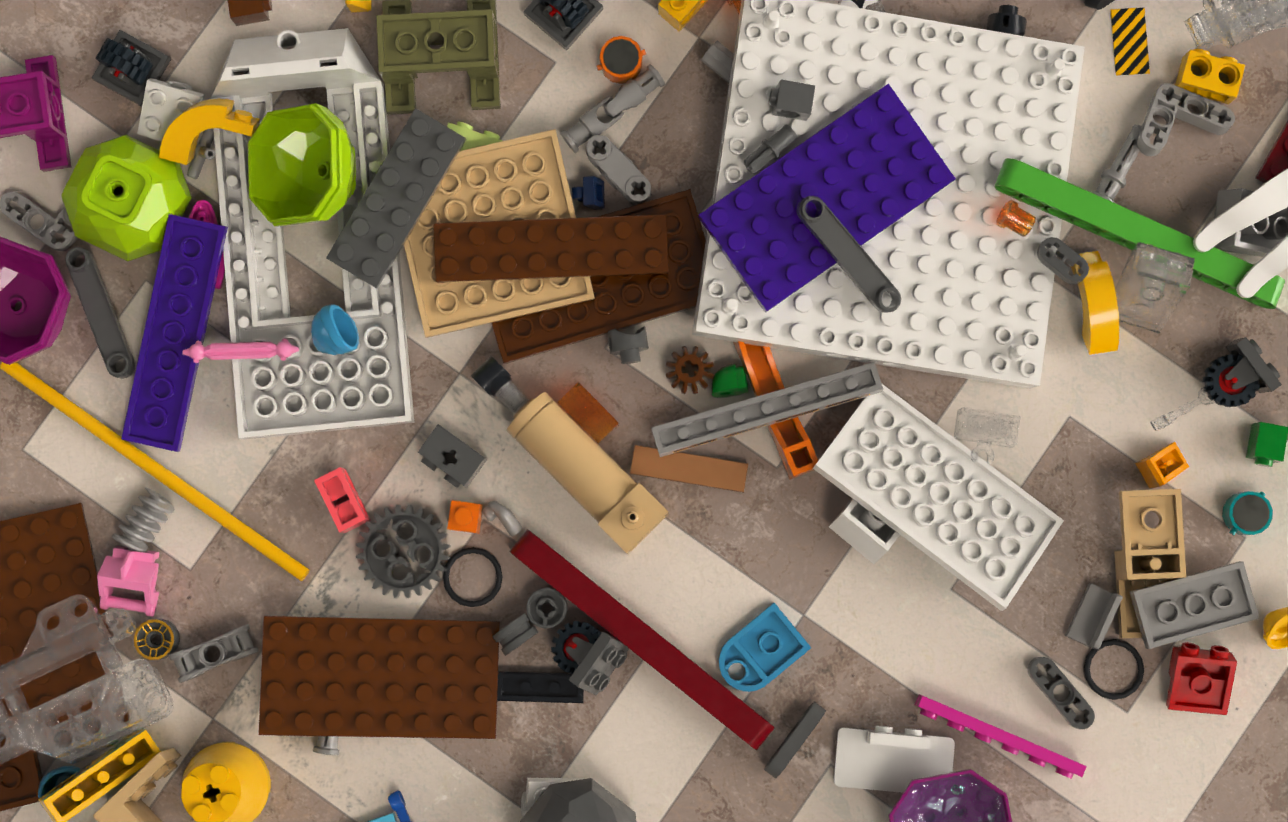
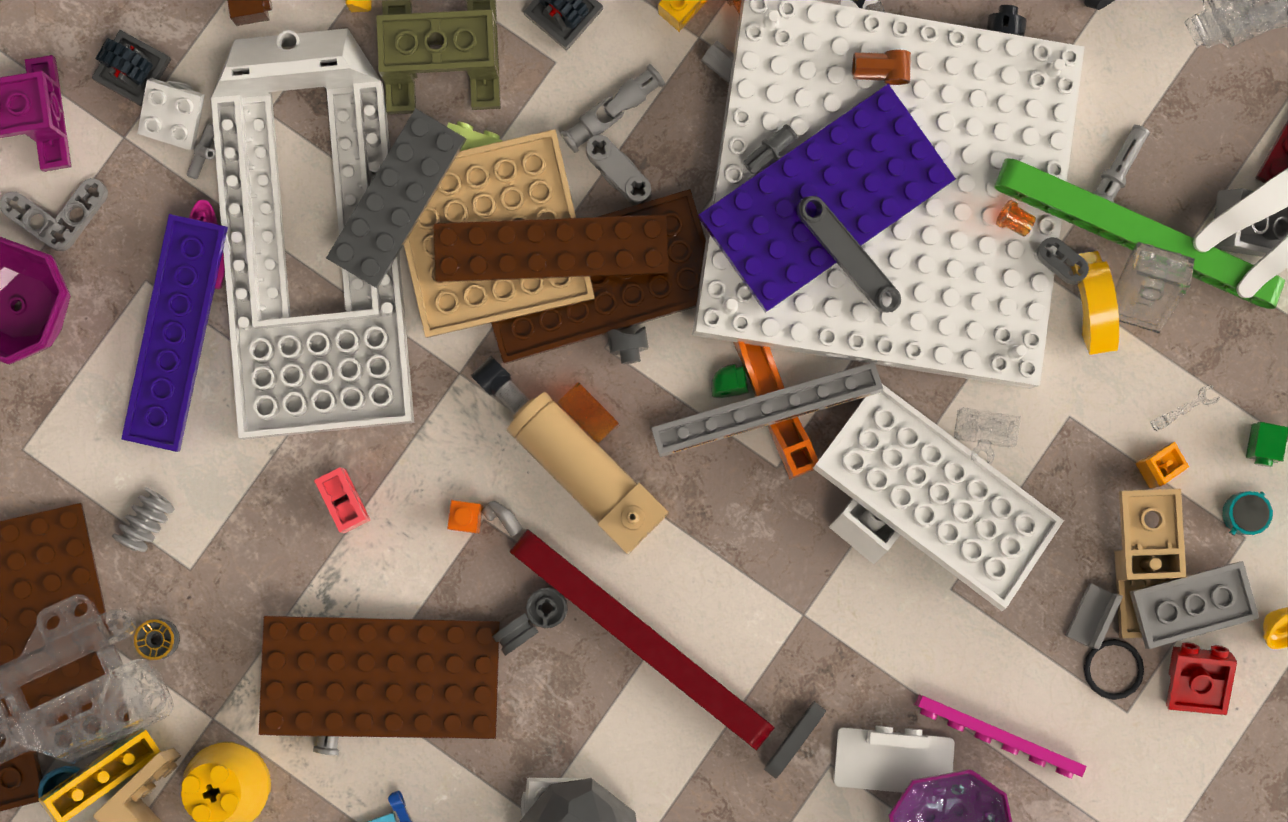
(100, 312): dark grey piece -> none
(129, 571): bright pink piece -> none
(138, 218): lime rock -> none
(156, 470): yellow piece -> none
(182, 134): yellow arch -> none
(232, 646): light grey piece -> none
(240, 350): bright pink wheel -> none
(300, 165): lime rock -> none
(334, 331): dark azure hat -> none
(382, 567): dark grey gear -> none
(439, 444): dark grey brick -> none
(498, 573): black piece -> none
(538, 687): black tile -> none
(588, 655): dark grey plate -> none
(591, 193): dark blue tile -> none
(621, 59): piece -> none
(684, 378): reddish brown gear -> none
(689, 469): medium nougat tile -> none
(763, 648): dark azure tile -> none
(792, 100): dark grey brick -> none
(889, 67): none -> dark orange piece
(1069, 714): dark grey beam -> none
(1130, 41): sticker -> none
(1170, 110): light grey beam -> none
(1209, 84): yellow brick -> none
(1237, 376): plate -> none

